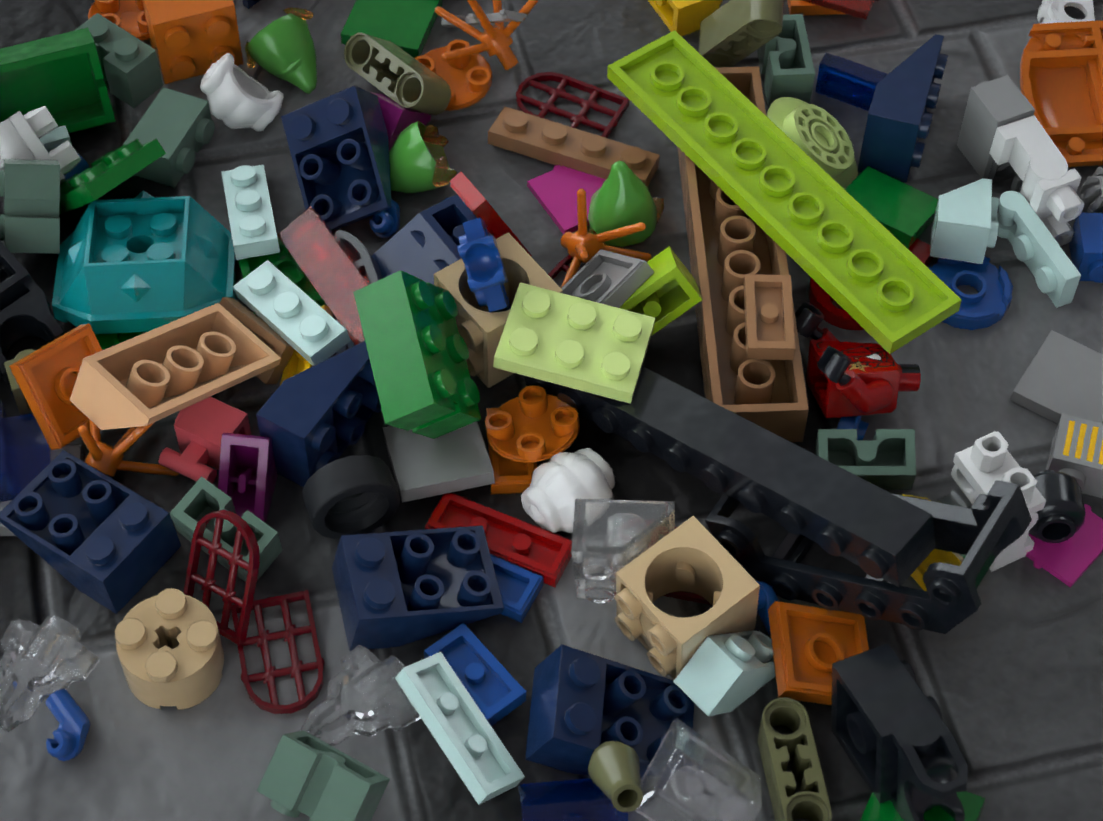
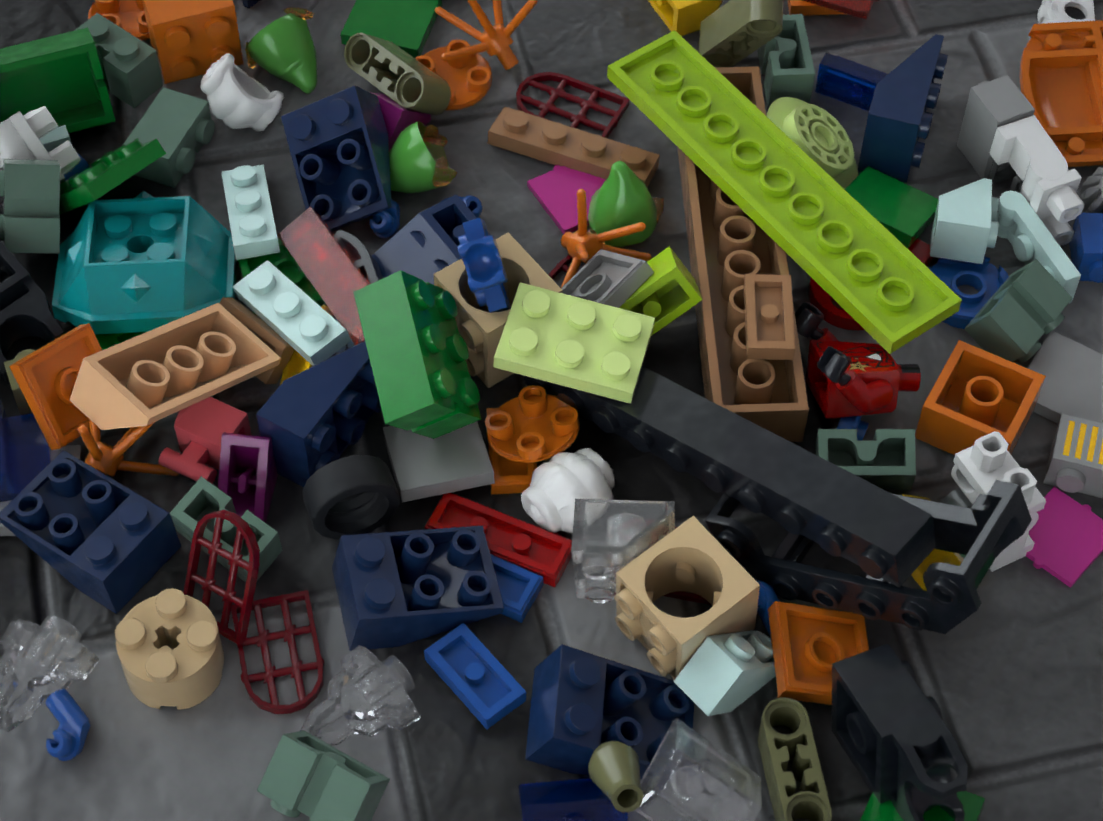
(459, 727): light aqua plate -> none
(481, 207): red tile -> none
(501, 16): light grey piece -> none
(977, 397): none -> orange brick
(1020, 313): none -> sand green brick
(1063, 509): black head -> none

